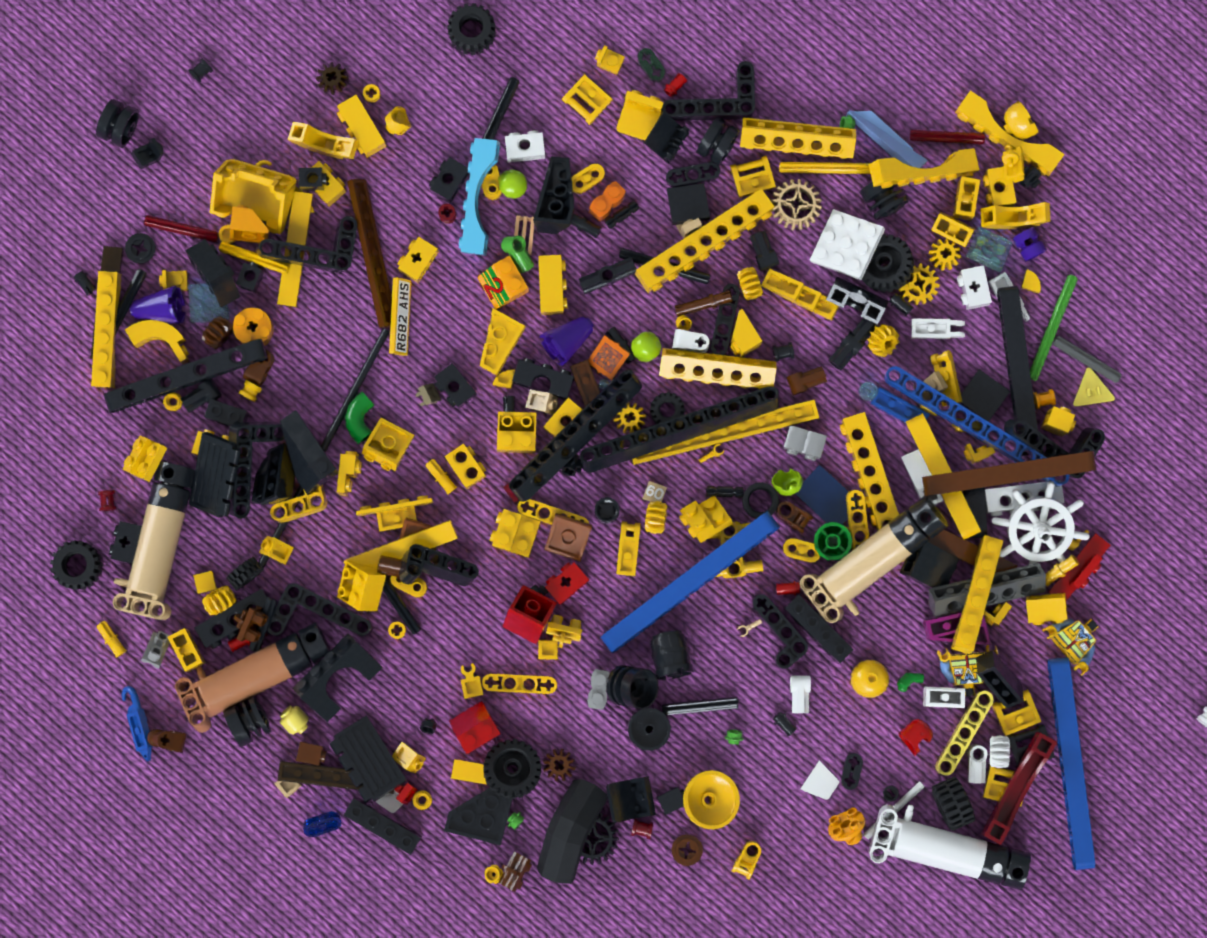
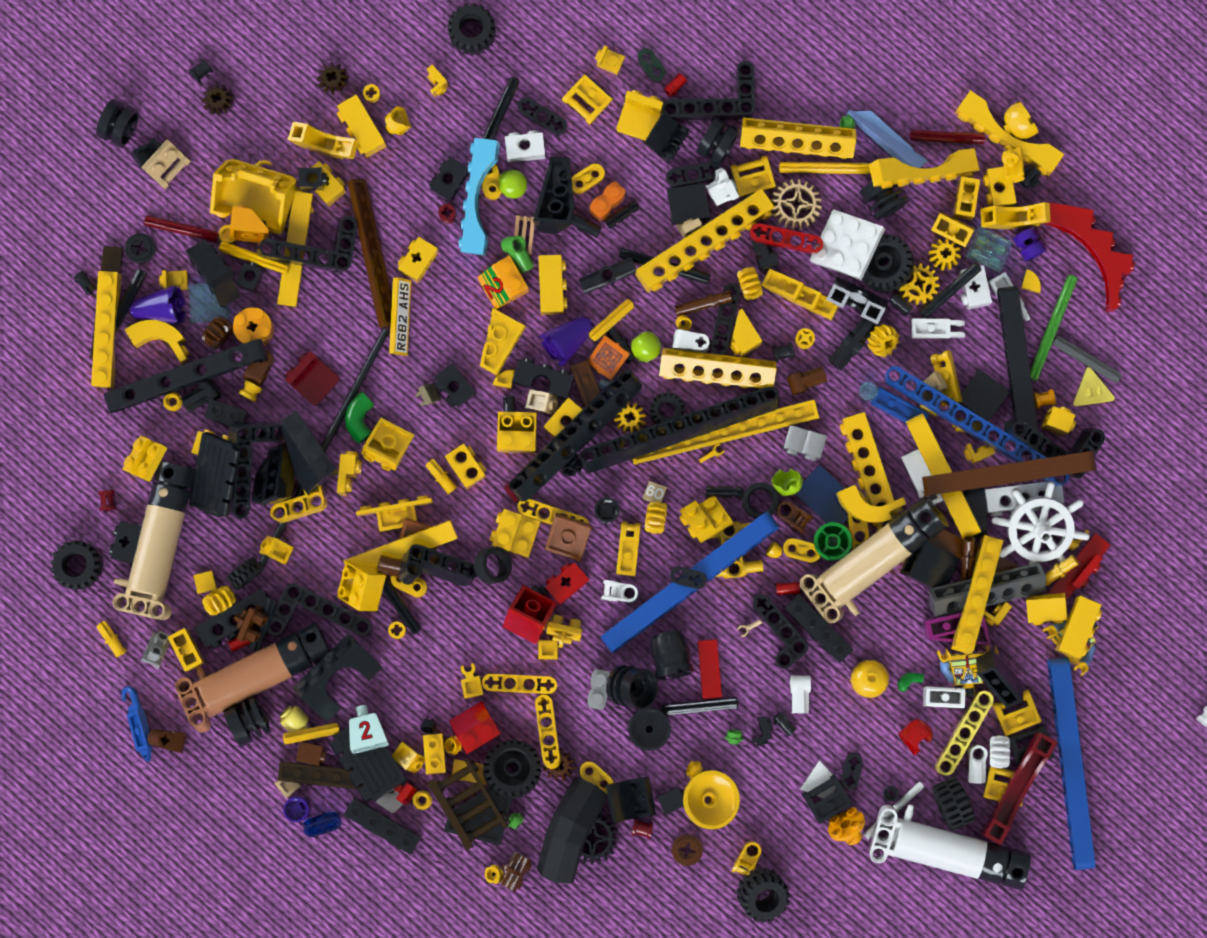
(162, 160): none -> tan plate
(219, 105): none -> dark brown gear
(297, 809): none -> dark purple wheel
(310, 733): none -> yellow axle
(311, 378): none -> dark red bracket
(366, 731): none -> light aqua torso
(434, 753): none -> yellow brick
(435, 77): none -> yellow bracket
(448, 804): none -> dark brown fence
(452, 745): none -> yellow plate
(504, 560): none -> black tyre
(547, 731): none -> yellow beam
(557, 119): none -> black beam
(596, 777): none -> yellow plate
(611, 320): none -> yellow axle
(617, 591): none -> white piece
(689, 573): none -> black beam
(694, 768): none -> yellow plate
(709, 669): none -> red tile
(722, 188): none -> white brick
(765, 727): none -> black bracket
(769, 906): none -> black tyre
(774, 550): none -> yellow hinge
(786, 236): none -> red beam
(807, 336): none -> yellow wheel
(829, 805): none -> black plate
(860, 510): none -> yellow arch
(950, 290): none -> black axle
(967, 556): none -> reddish brown pin
(1079, 627): none -> yellow brick
(1099, 243): none -> red arch

